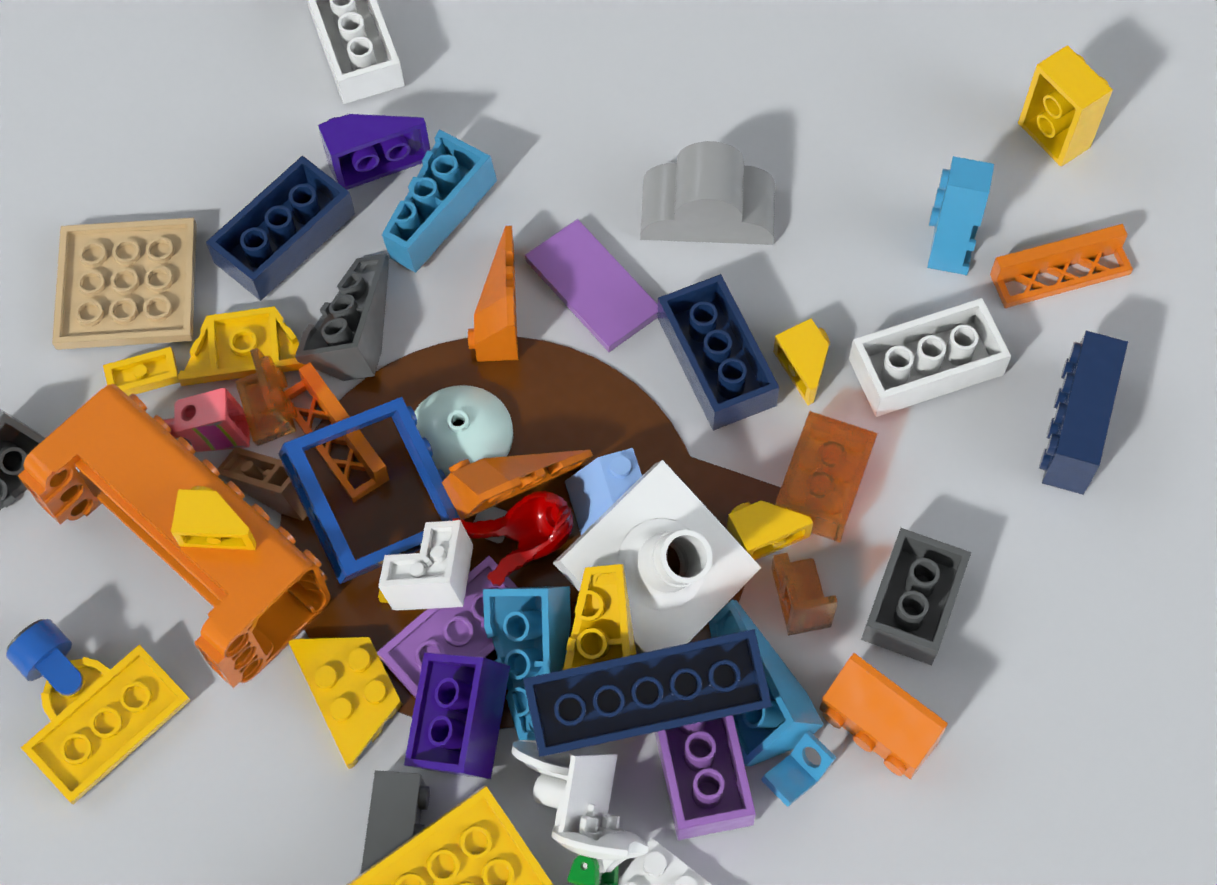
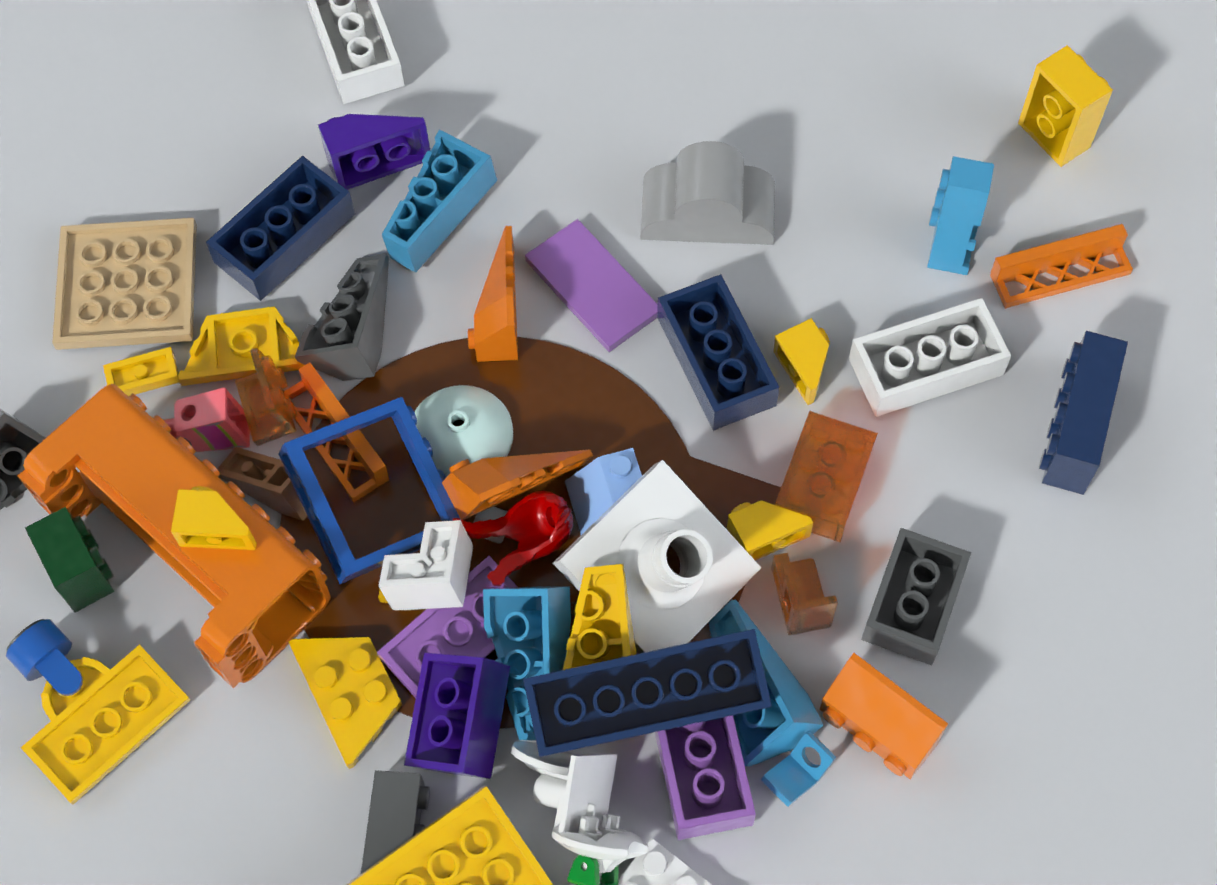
(71, 558): none -> dark green brick

